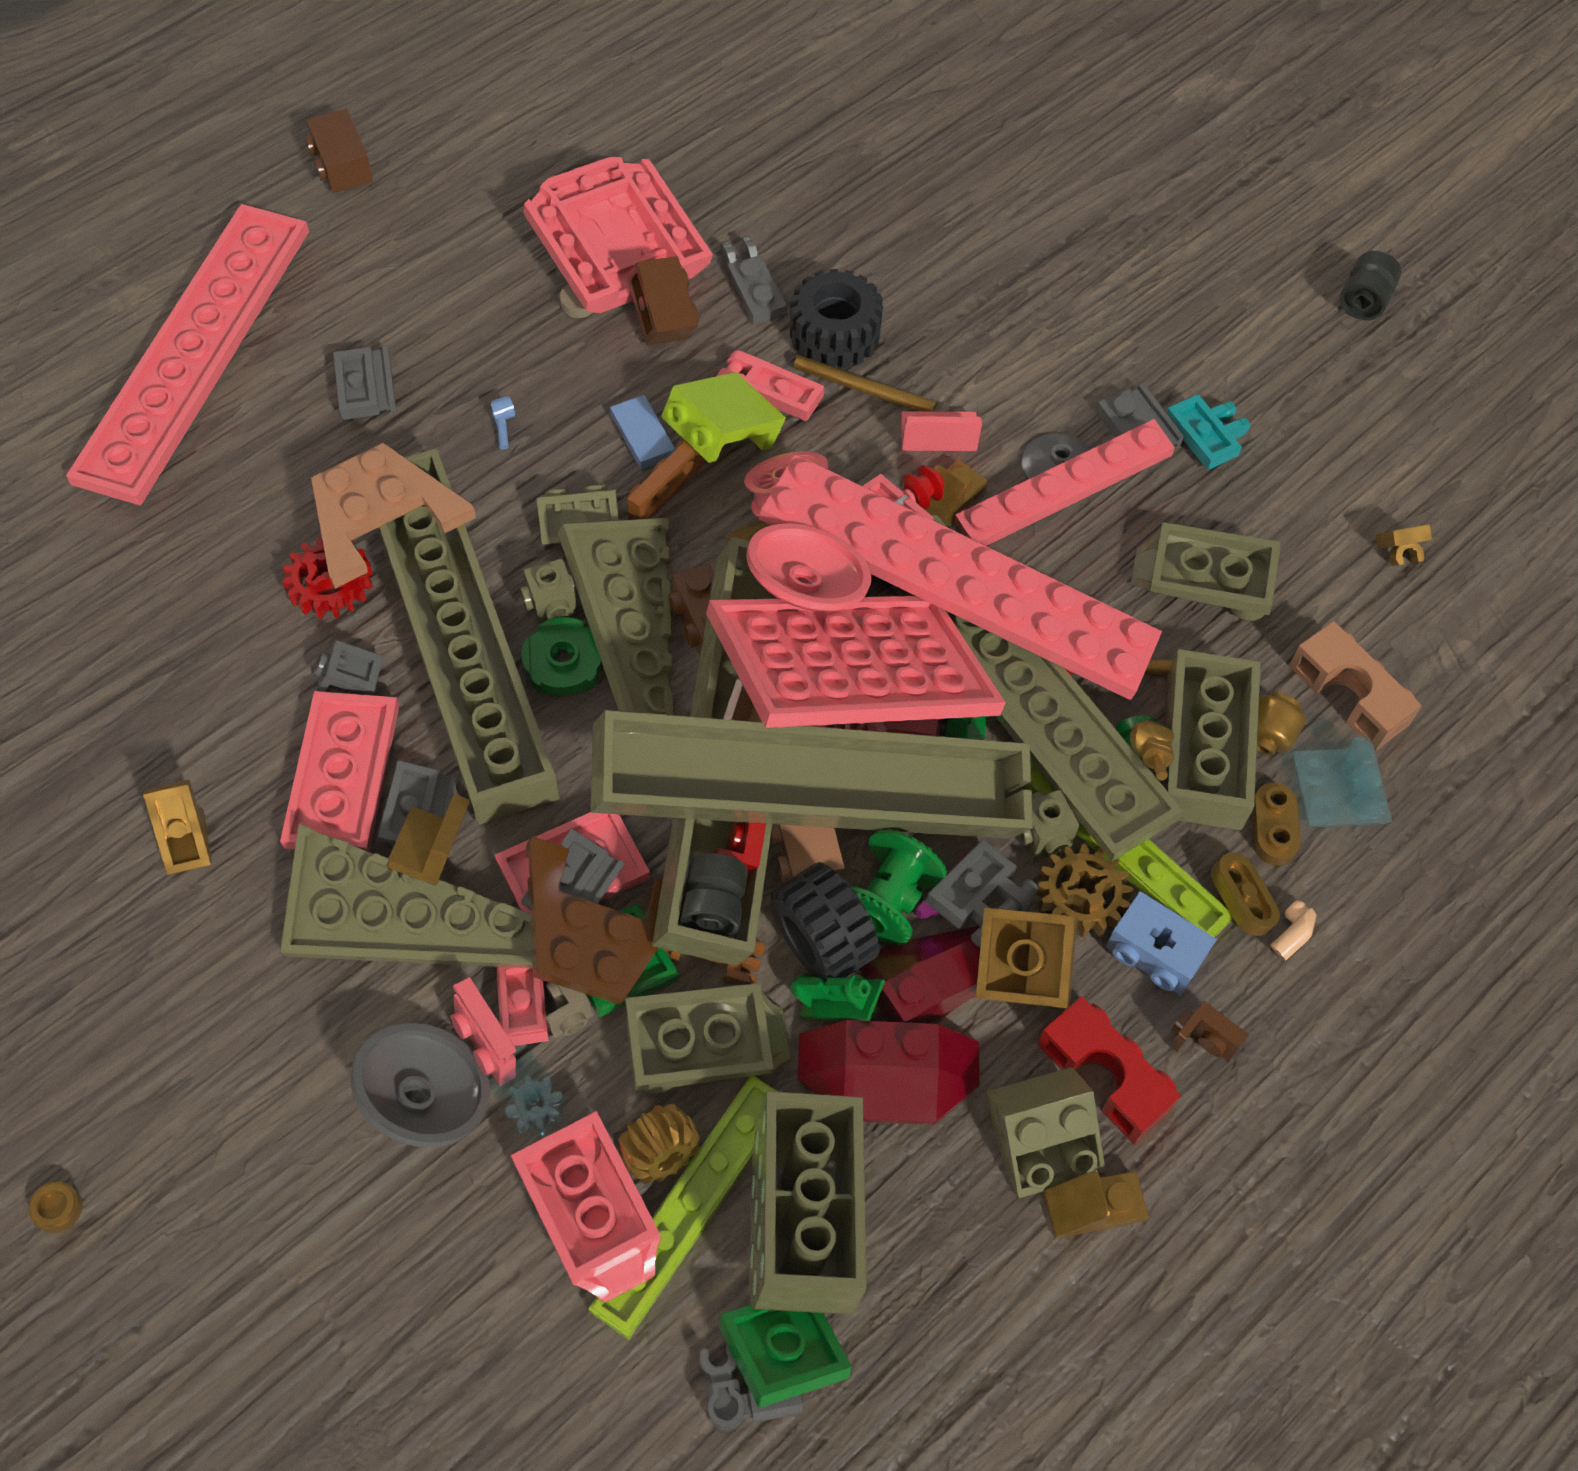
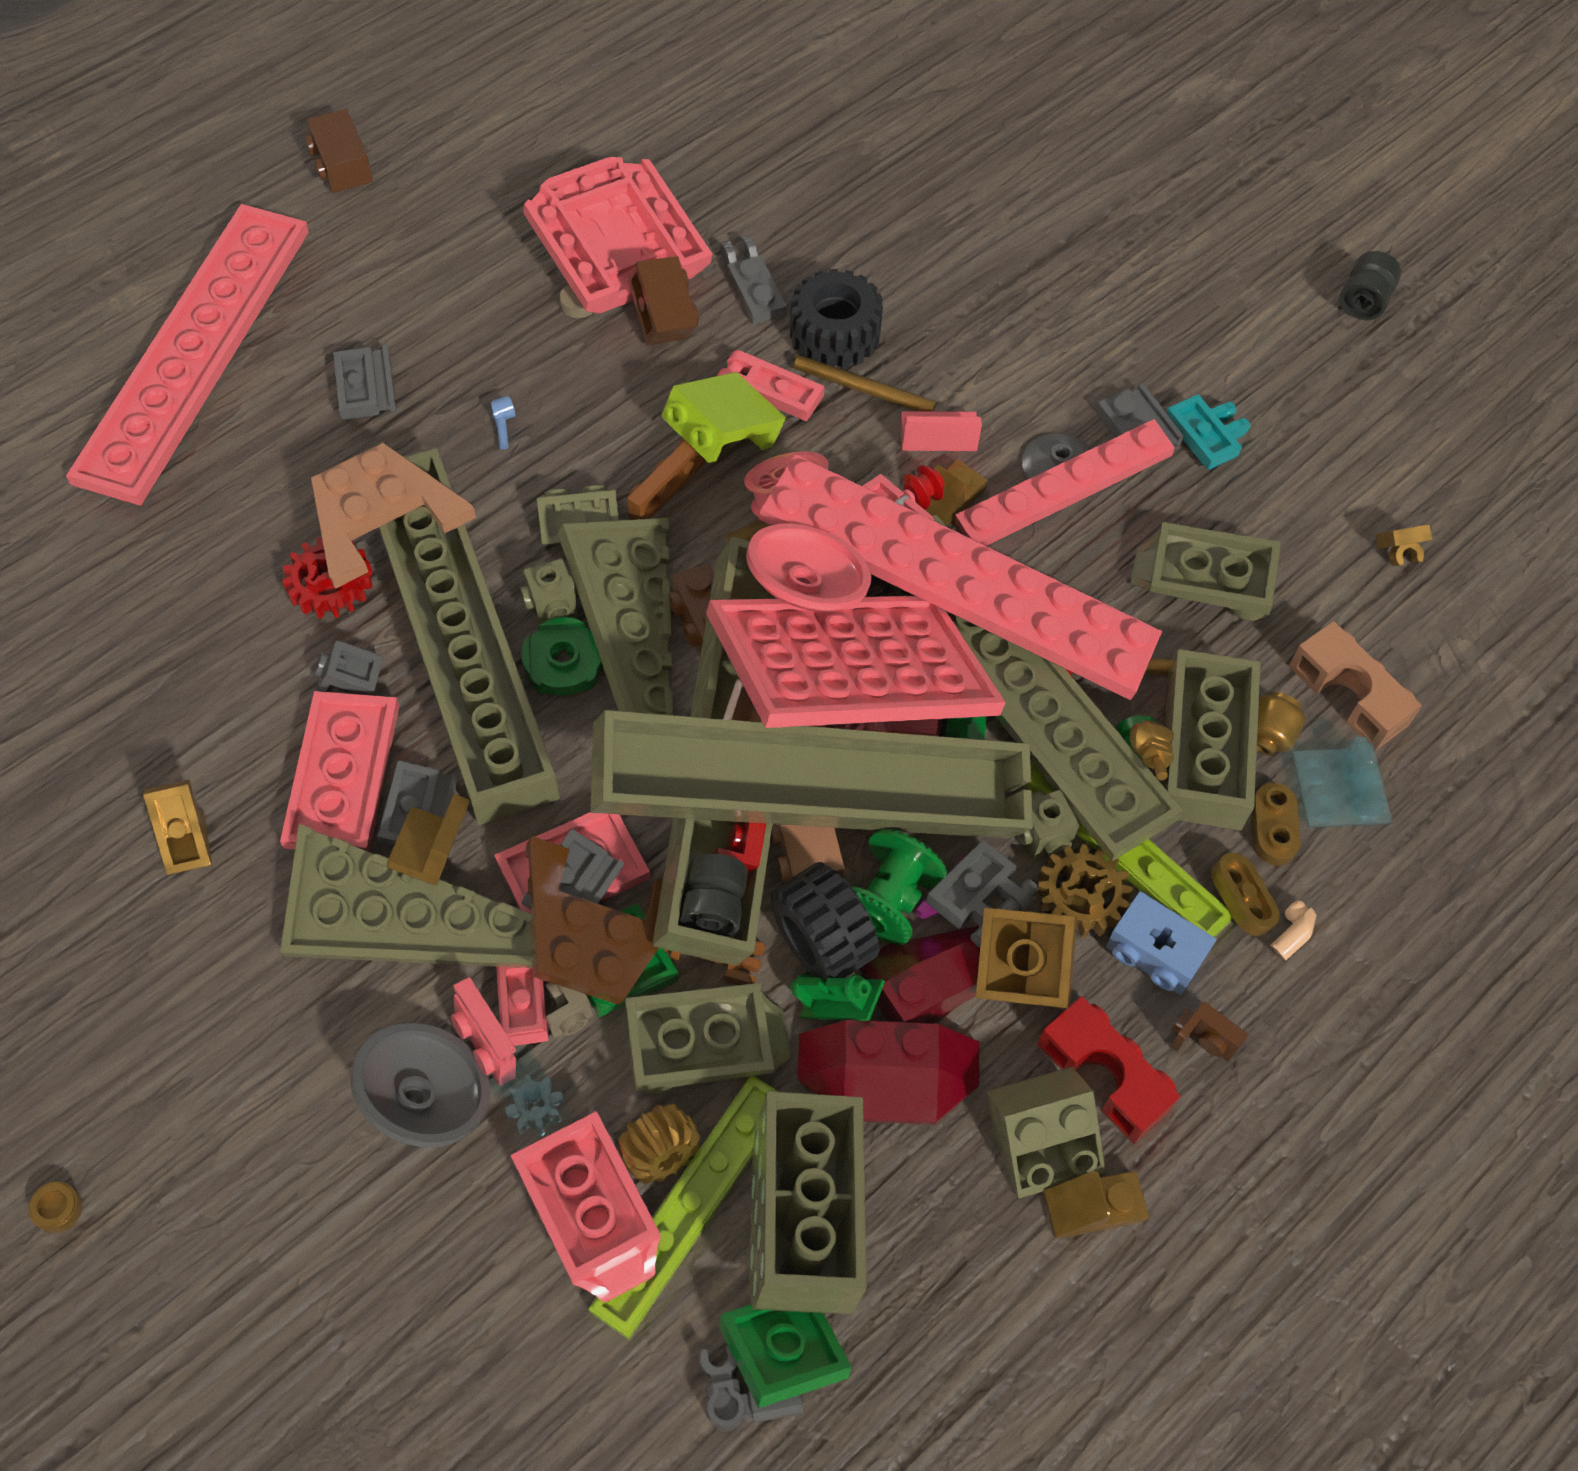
(642, 431): medium blue tile -> none

